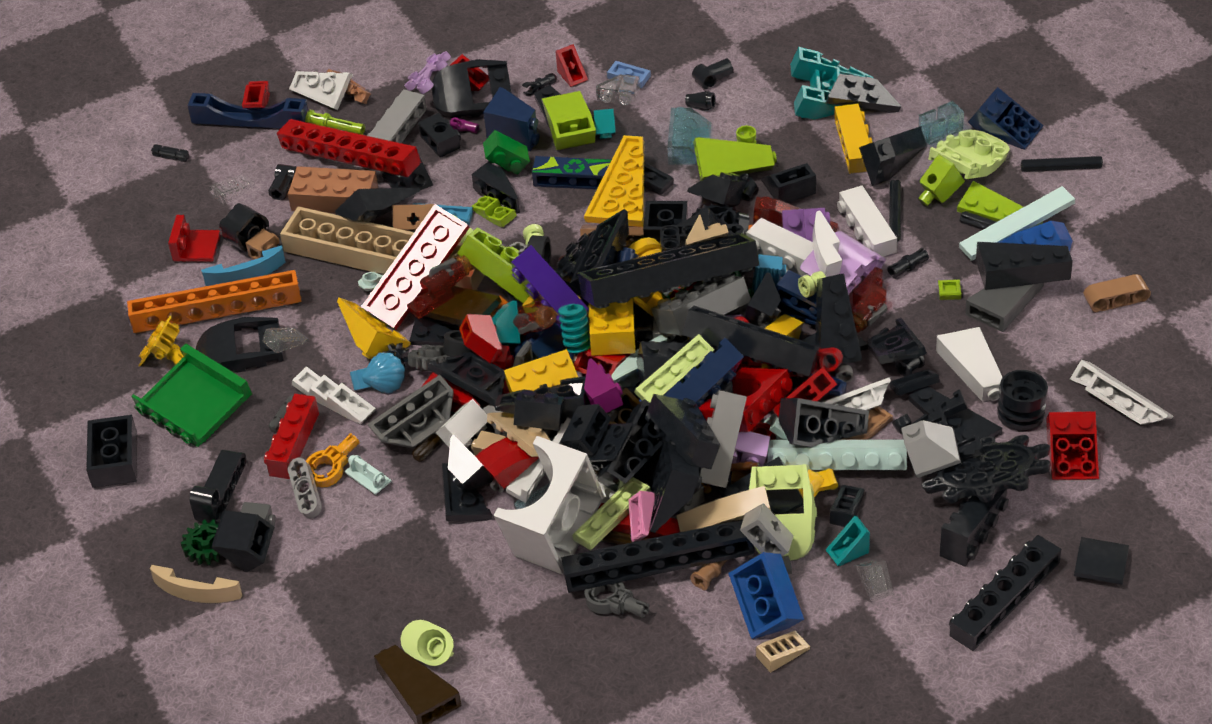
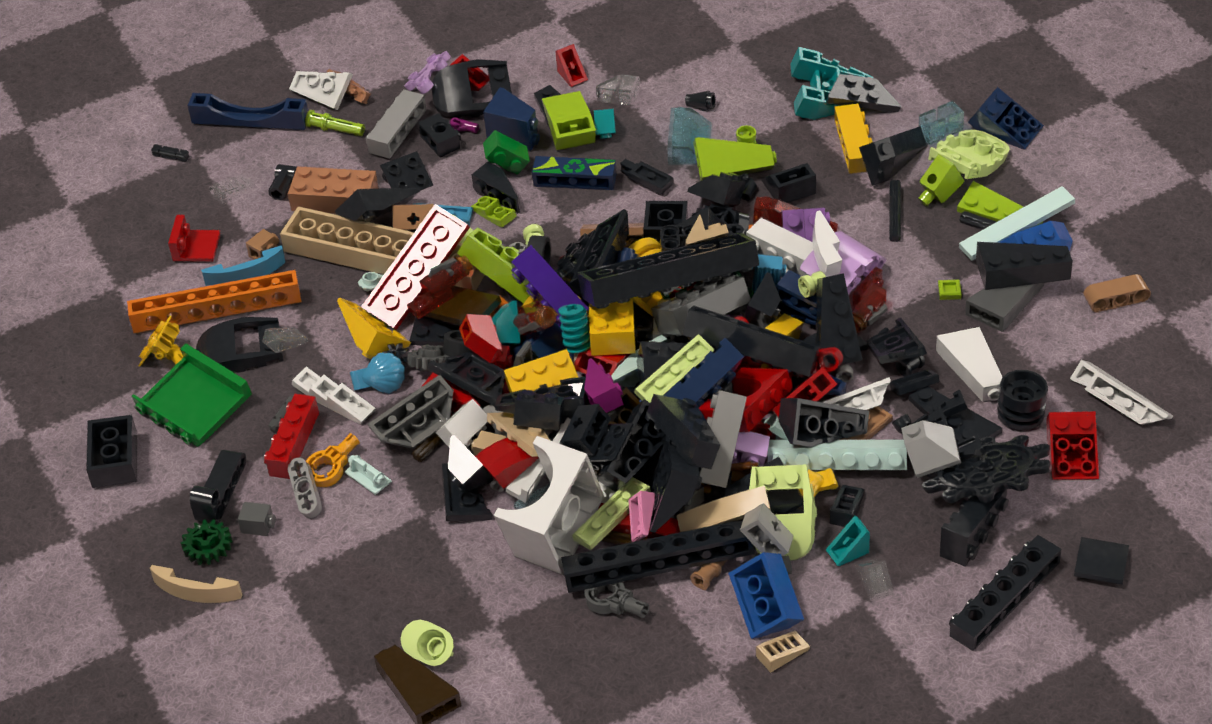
(242, 225): black brick -> none
(243, 539): black slope -> none
(256, 95): red slope -> none
(349, 147): red brick -> none
(539, 83): black piece -> none
(621, 185): yellow wing -> none
(626, 69): medium blue plate -> none
(709, 75): black piece -> none
(867, 221): white brick -> none
(908, 263): black pin -> none
(1068, 163): black axle -> none

